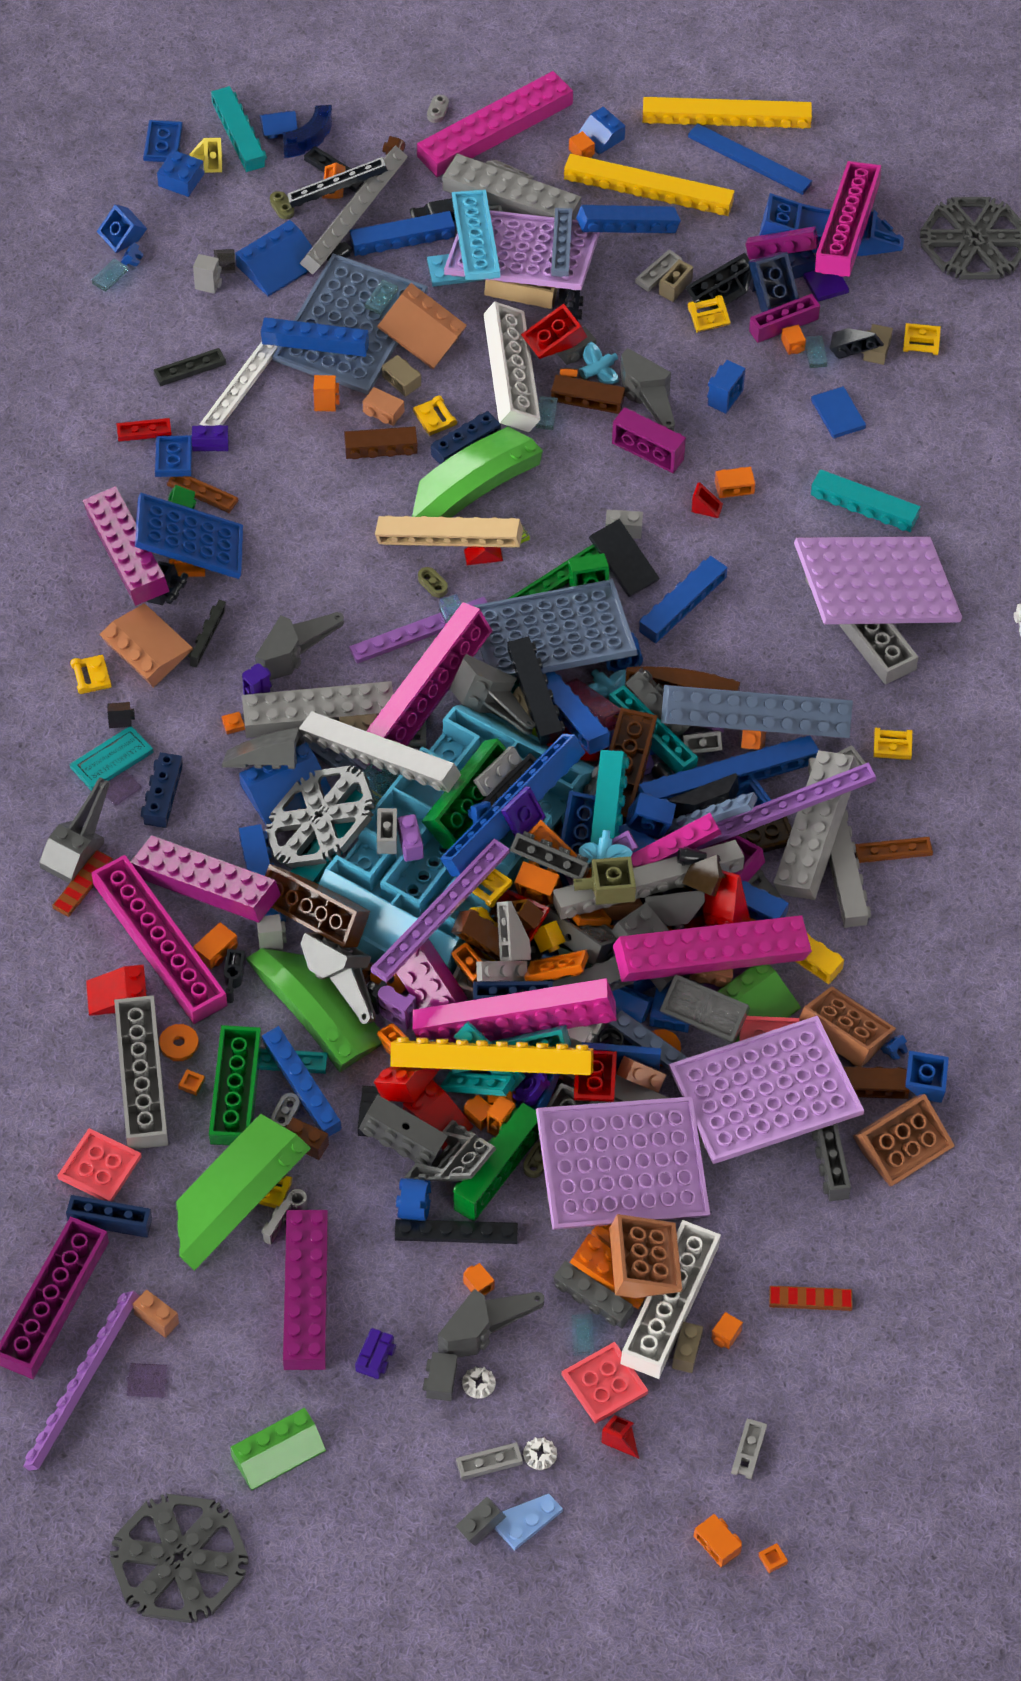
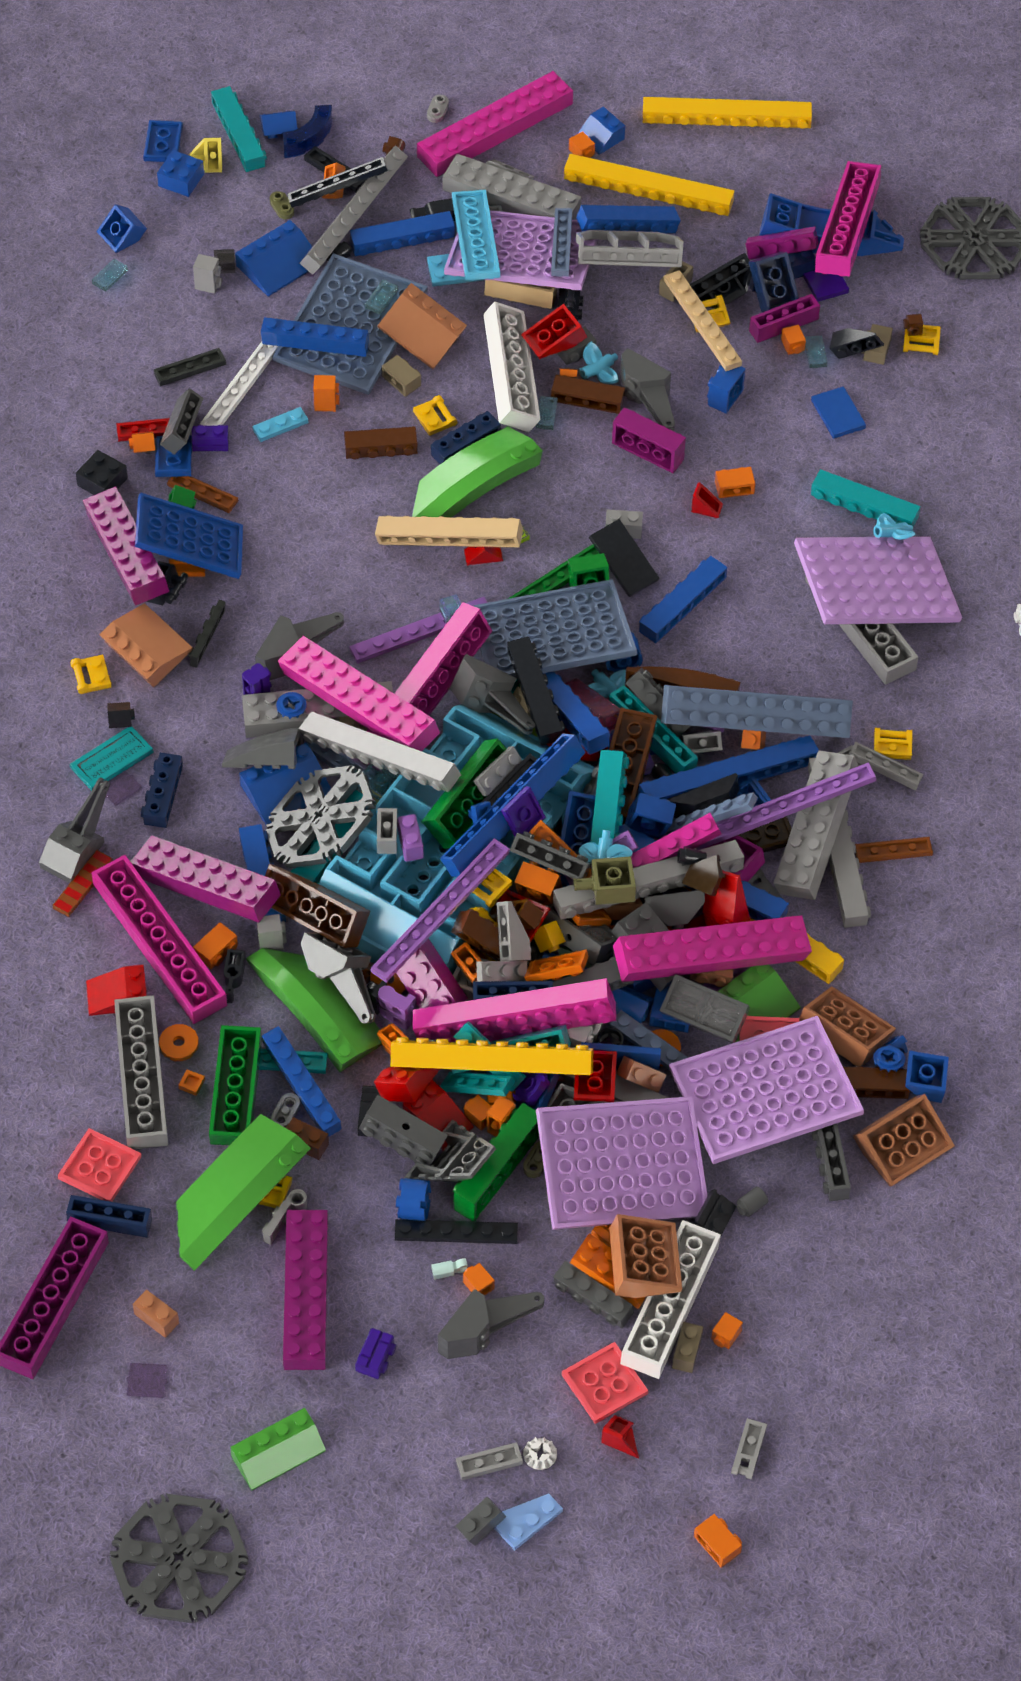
(78, 1385): medium lavender plate -> none
(101, 473): none -> black brick
(131, 255): blue tile -> none
(142, 442): none -> orange brick
(181, 421): none -> dark grey brick
(233, 723): orange plate -> none
(280, 424): none -> medium azure plate
(294, 699): none -> blue gear
(357, 695): none -> brick
(383, 406): nougat brick -> none
(435, 582): olive plate -> none
(441, 1376): dark grey brick -> none
(448, 1268): none -> light aqua bar
(482, 1390): white gear -> none
(582, 1334): clear light blue plate -> none
(629, 255): none -> light grey plate
(655, 272): light grey plate -> none
(703, 320): none -> tan plate
(715, 1212): none -> black plate
(749, 158): blue tile -> none
(751, 1202): none -> dark grey brick
(773, 1558): orange plate -> none
(810, 1298): tile -> none
(886, 766): none -> light grey tile
(886, 1053): none -> blue gear
(888, 528): none -> medium azure plant
(913, 324): none -> reddish brown plate

